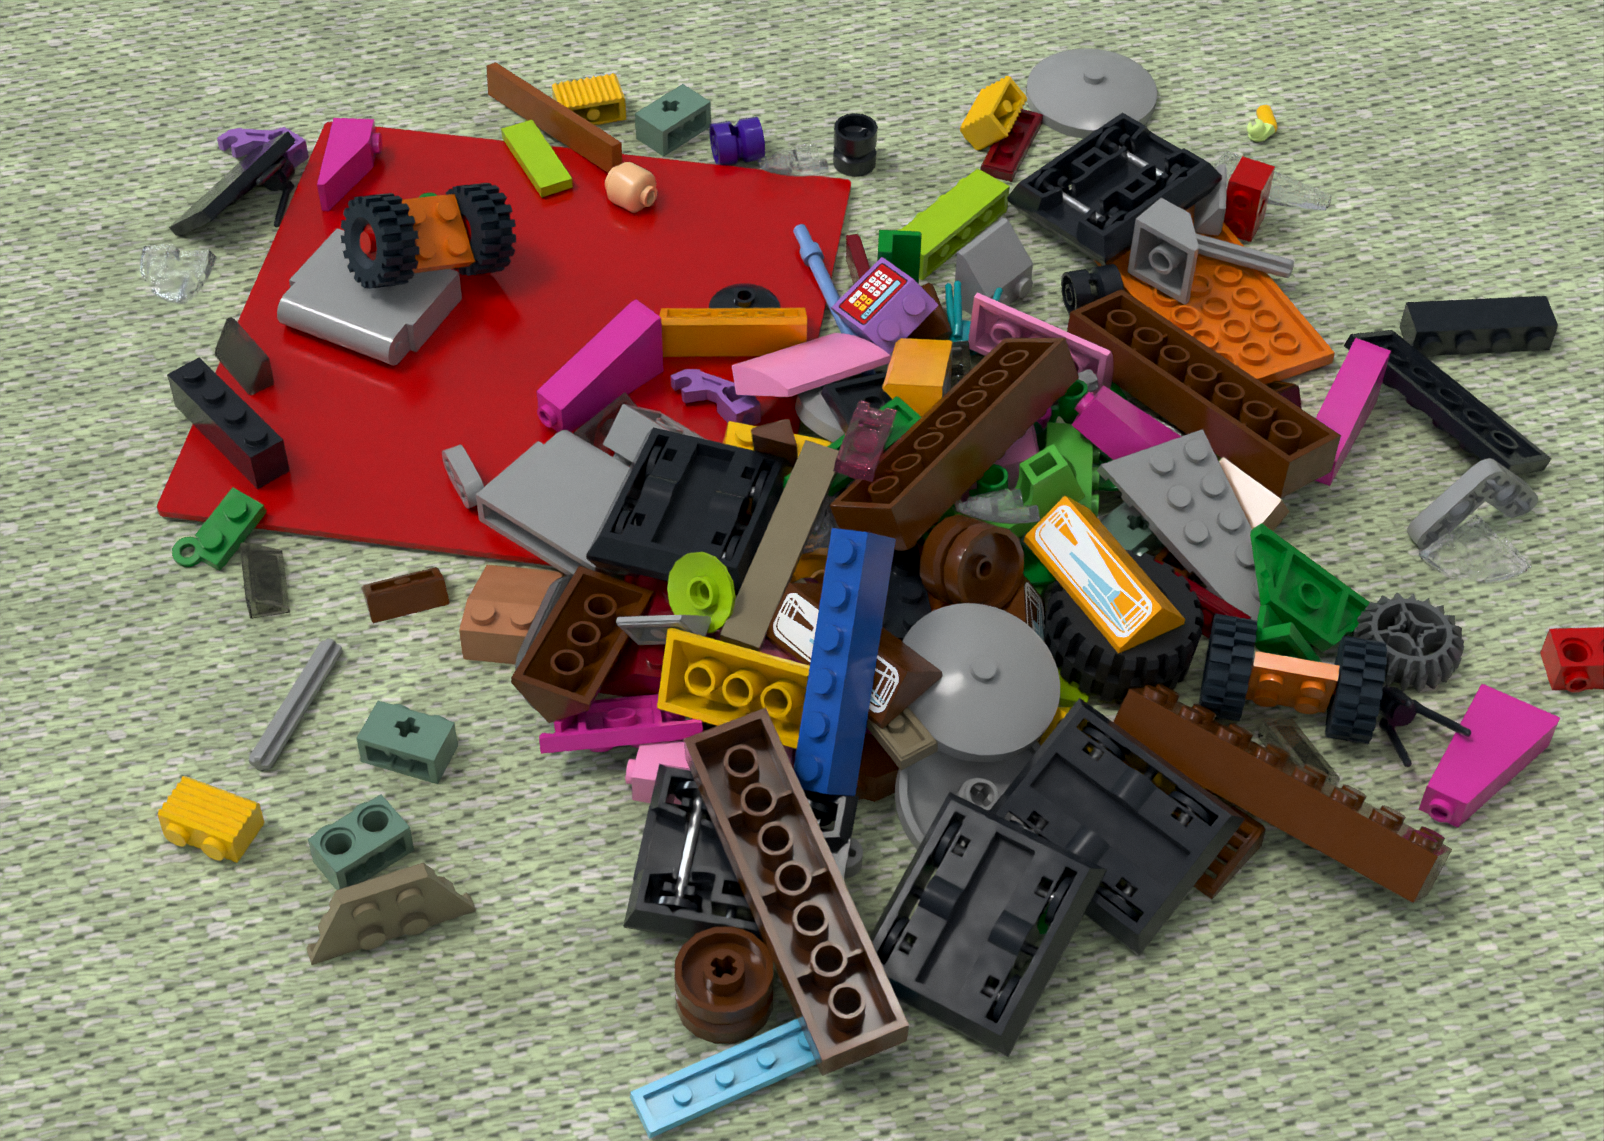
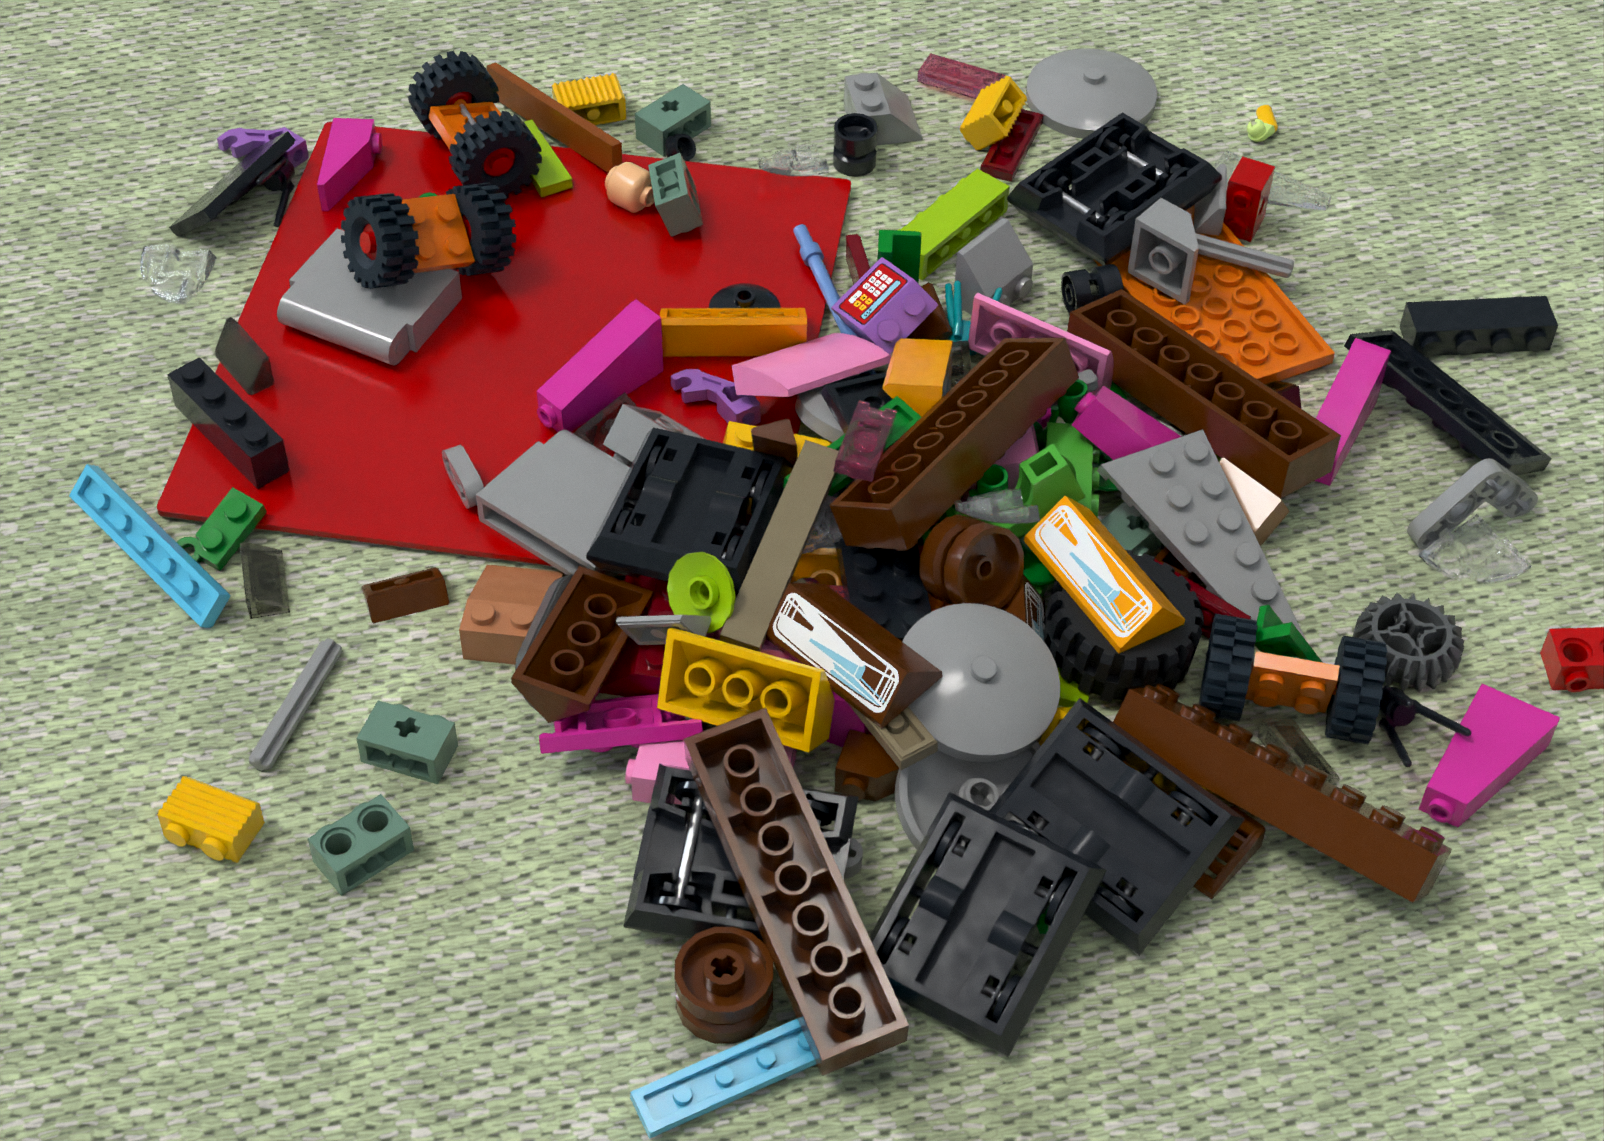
(150, 546): none -> medium azure plate
(385, 909): dark tan wing -> none
(457, 105): none -> black plate
(675, 195): none -> sand green brick
(680, 144): none -> black plate
(737, 141): dark purple wheel -> none
(843, 661): blue brick -> none
(884, 103): none -> light grey slope
(956, 76): none -> clear pink plate
(1303, 591): green wing -> none

